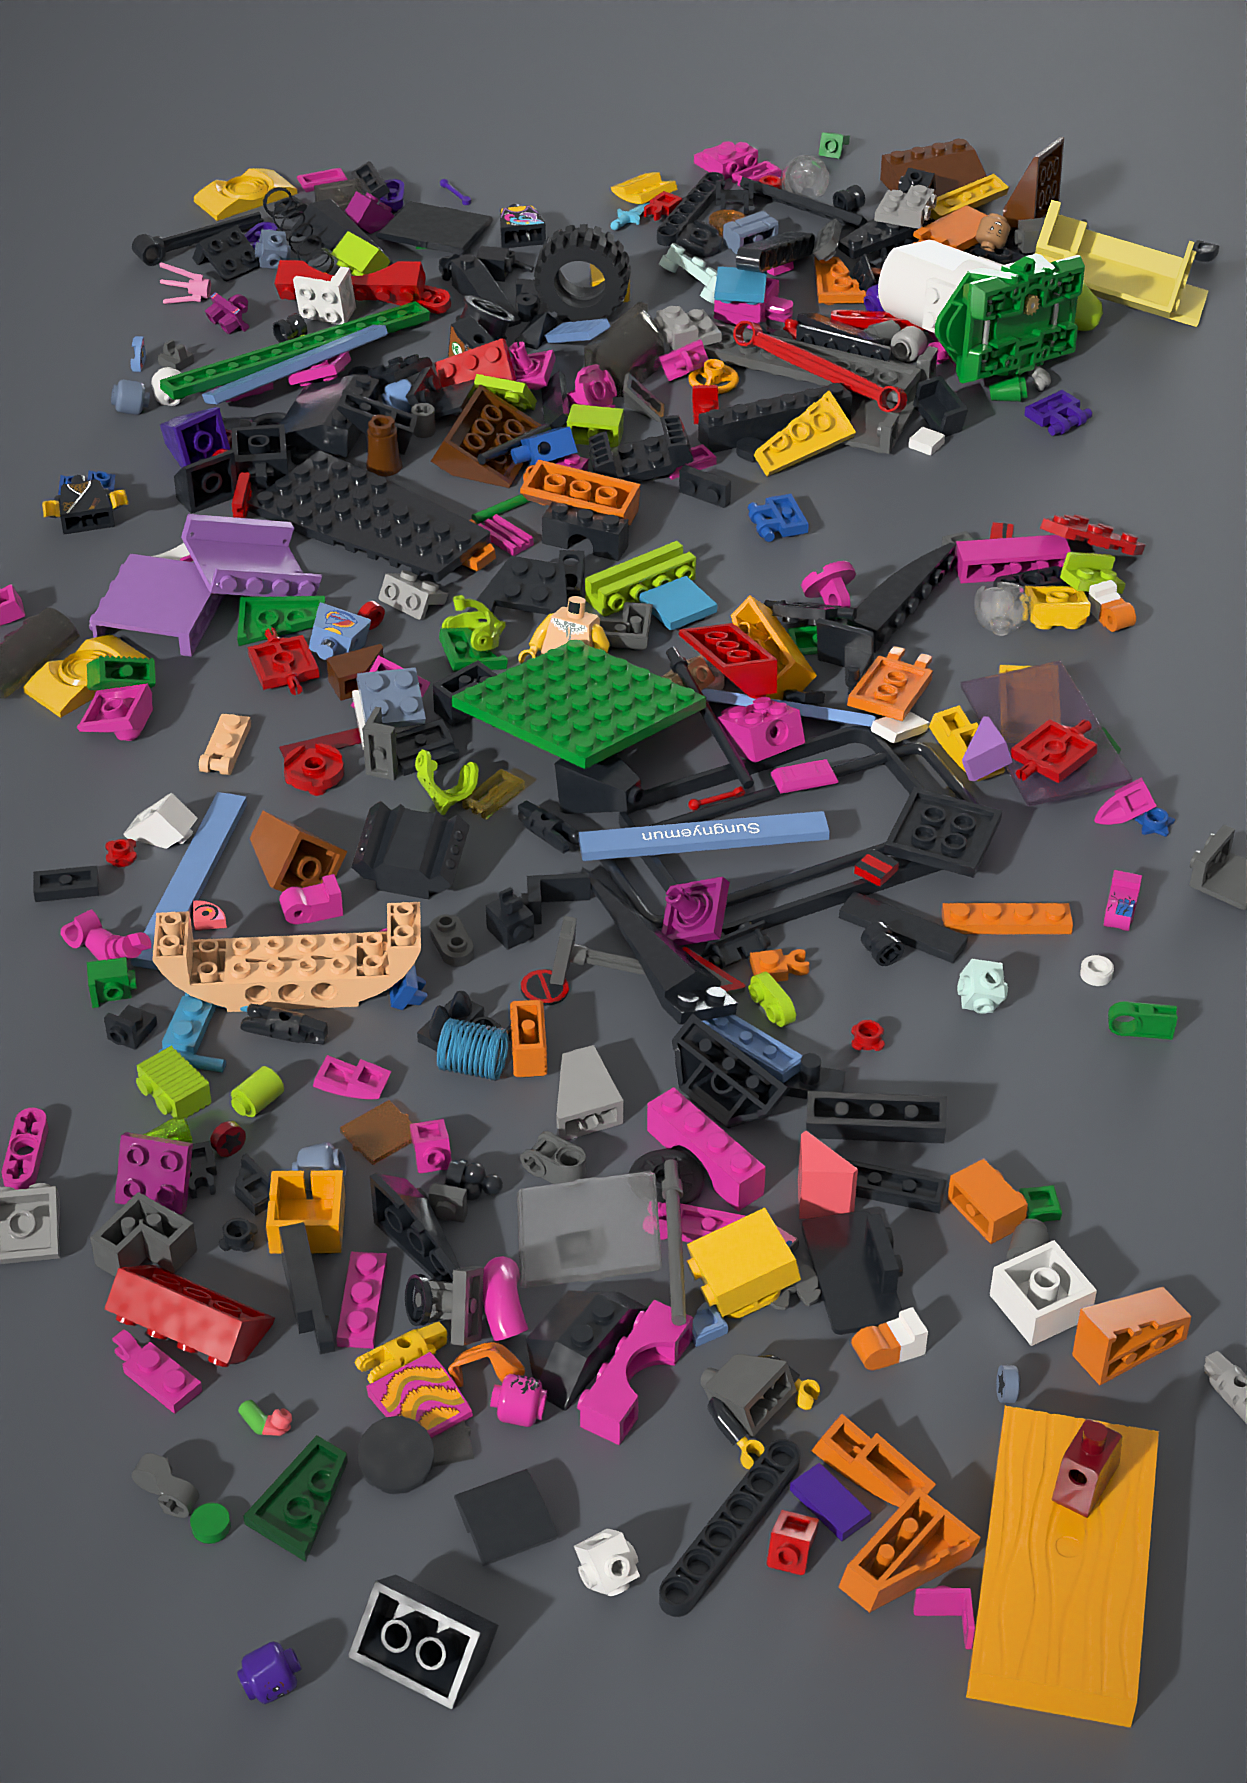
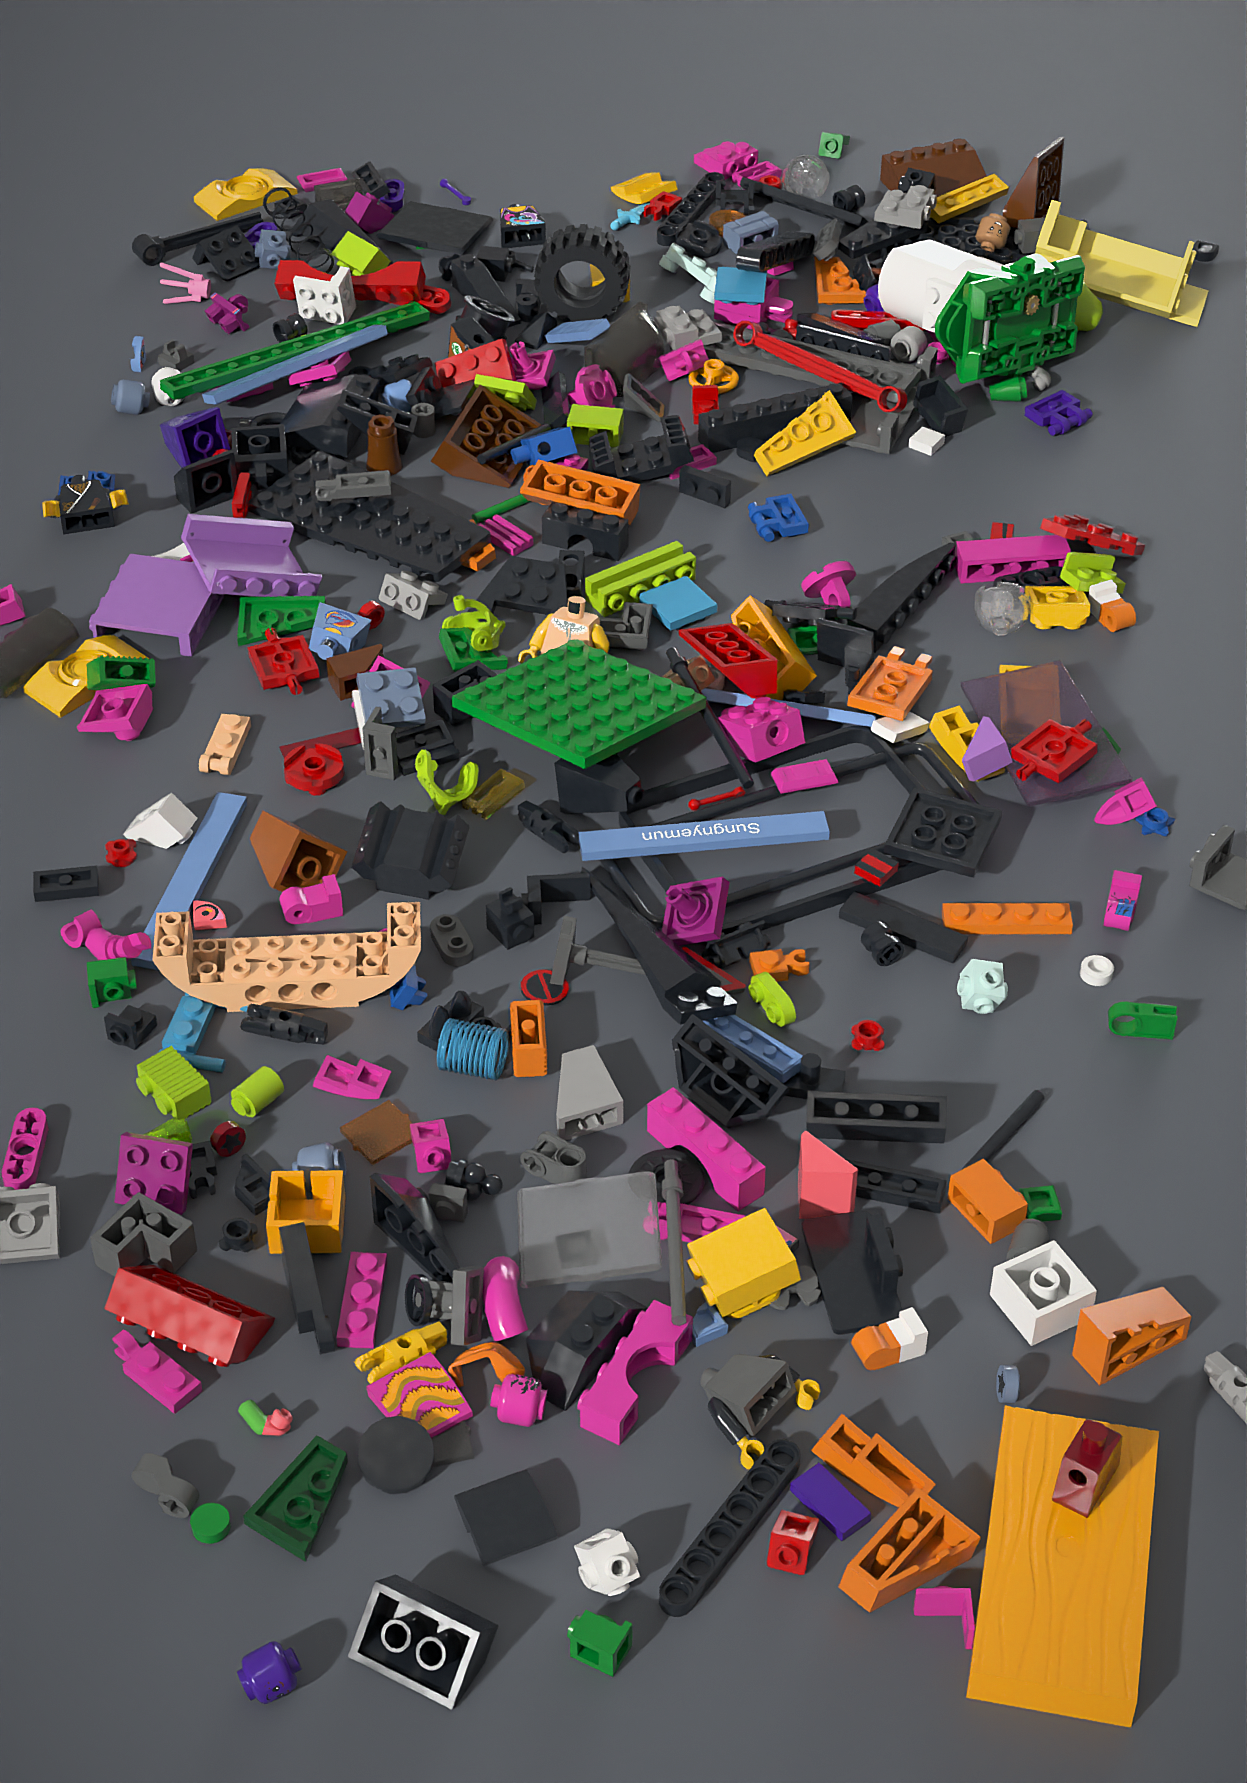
(354, 485): none -> dark grey hinge
(599, 1641): none -> green brick
(953, 230): orange tile -> none
(1007, 1128): none -> black bar

